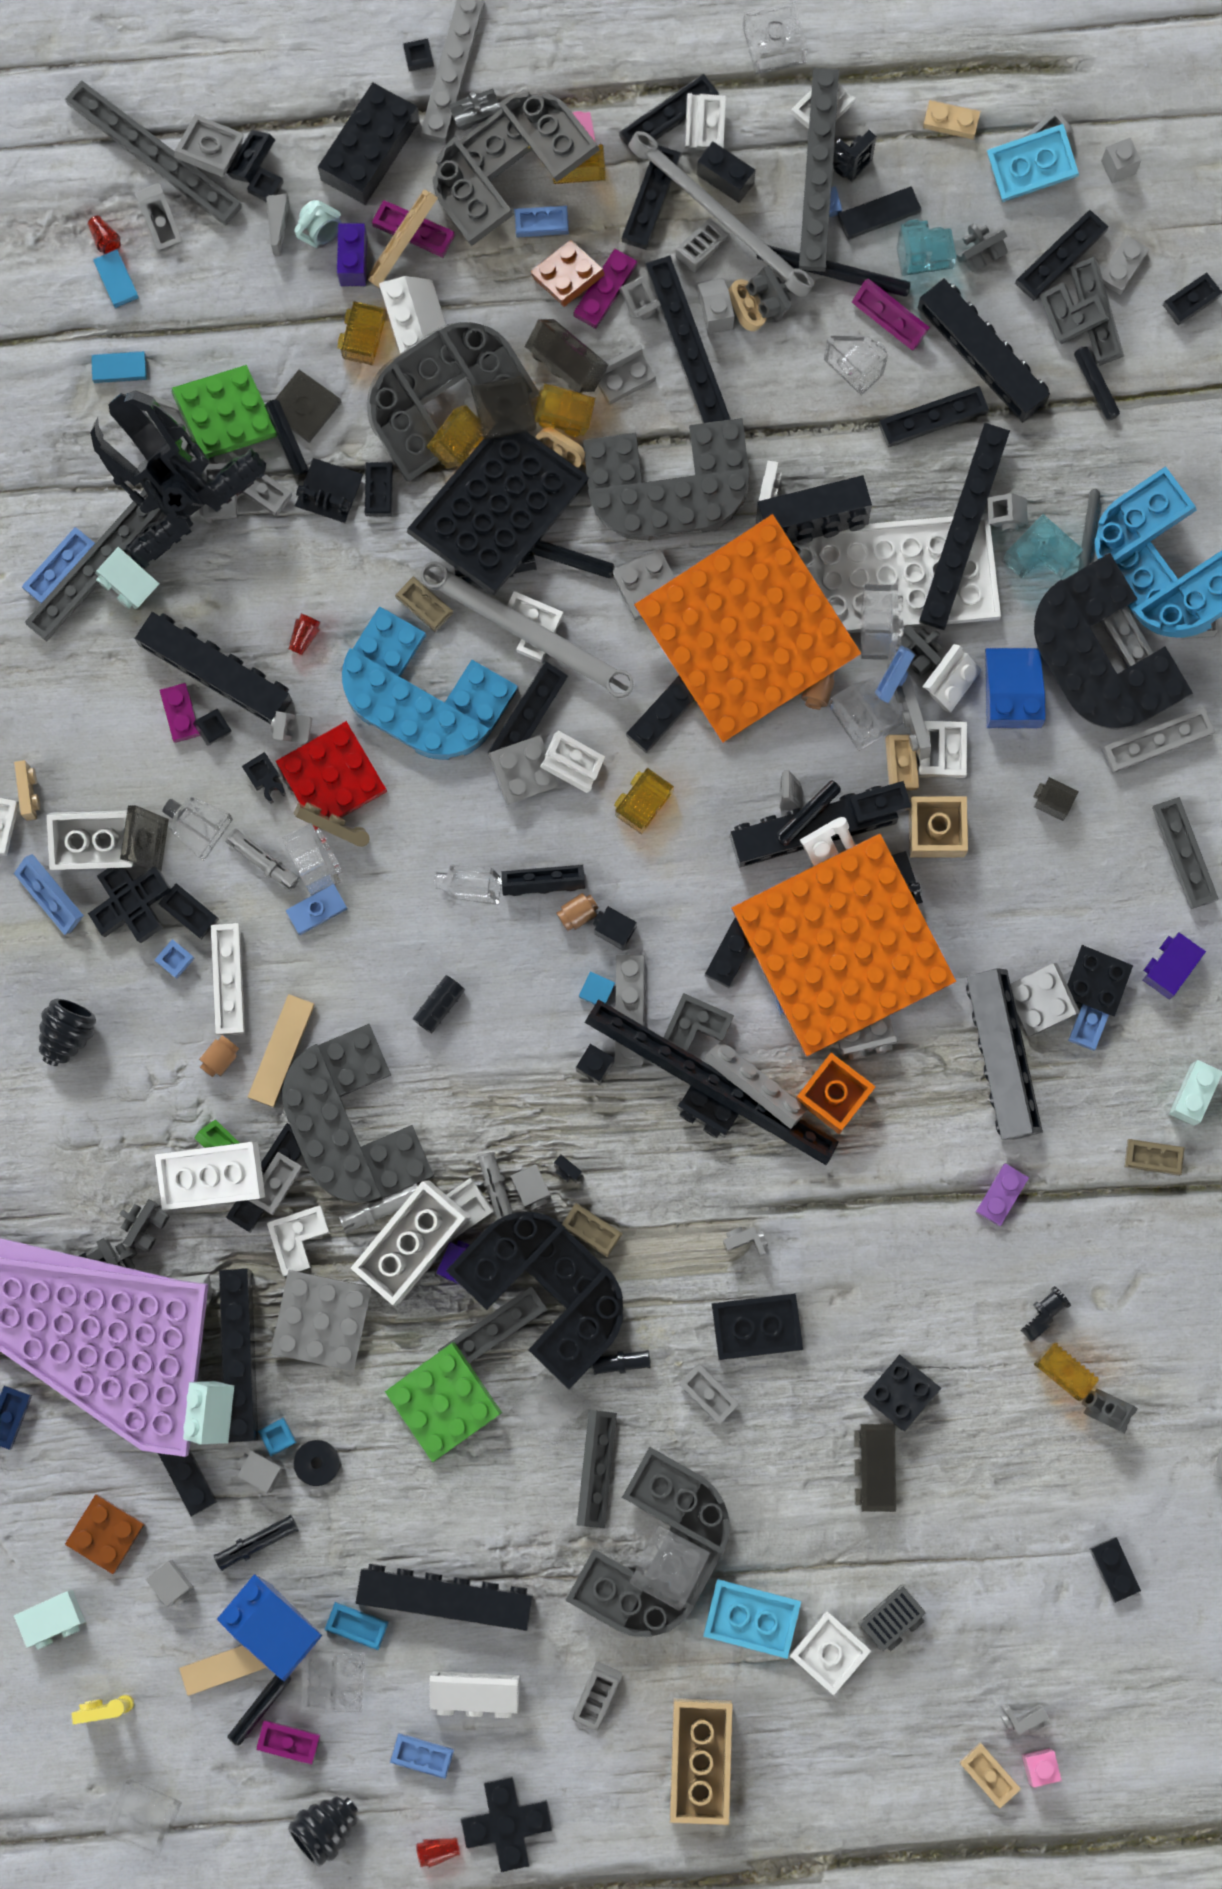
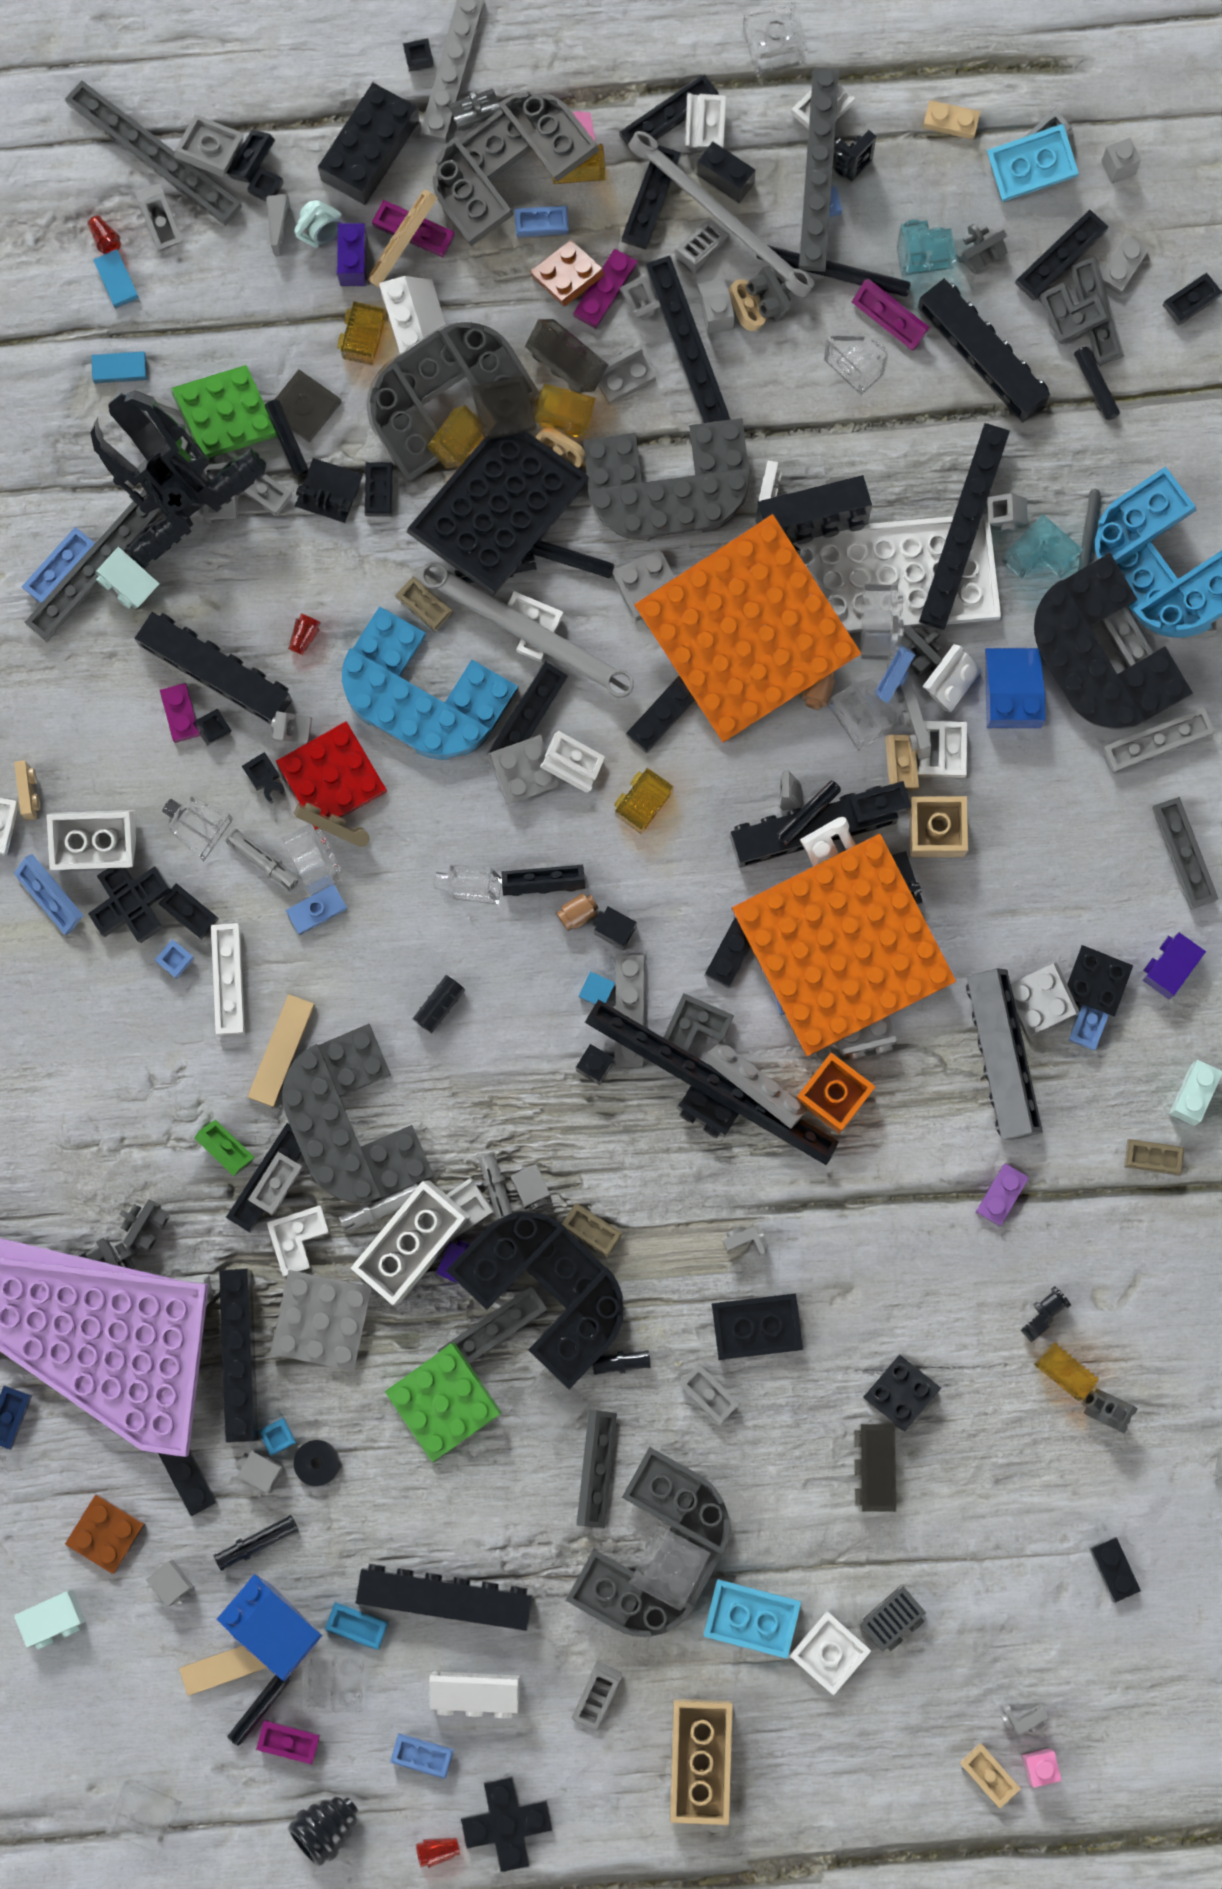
(64, 1030): black piece -> none
(96, 1710): light yellow plate -> none
(144, 838): clear smoke tile -> none
(208, 1412): light aqua brick -> none
(210, 1175): white plate -> none
(218, 1056): medium nougat brick -> none
(567, 1170): black plate -> none
(879, 212): black tile -> none
(933, 416): black plate -> none
(1055, 798): clear smoke brick -> none

